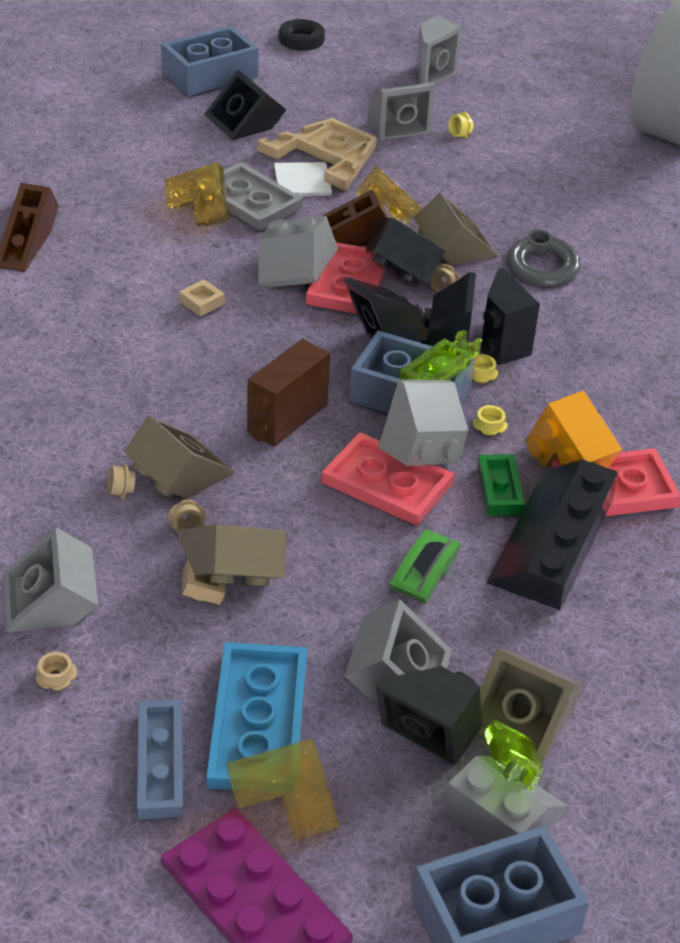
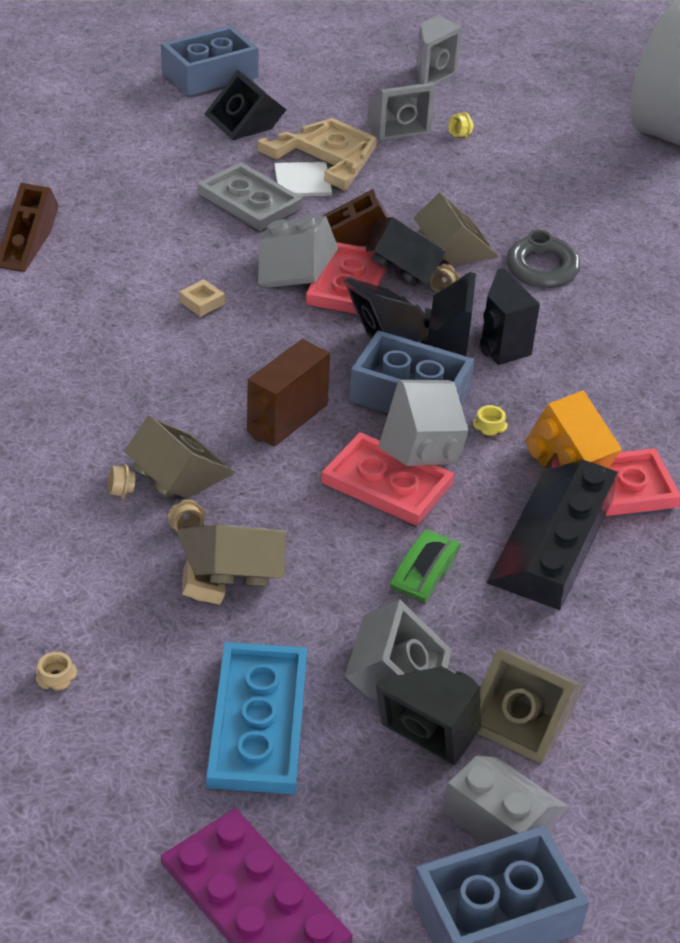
(50, 584): light grey slope -> none
(160, 760): sand blue plate -> none
(202, 188): clear yellow plate -> none
(294, 776): clear yellow plate -> none
(313, 39): black tyre -> none
(389, 193): clear yellow plate -> none
(443, 359): clear neon green plate -> none
(484, 368): light yellow plate -> none
(500, 484): green plate -> none
(514, 754): clear neon green plate -> none

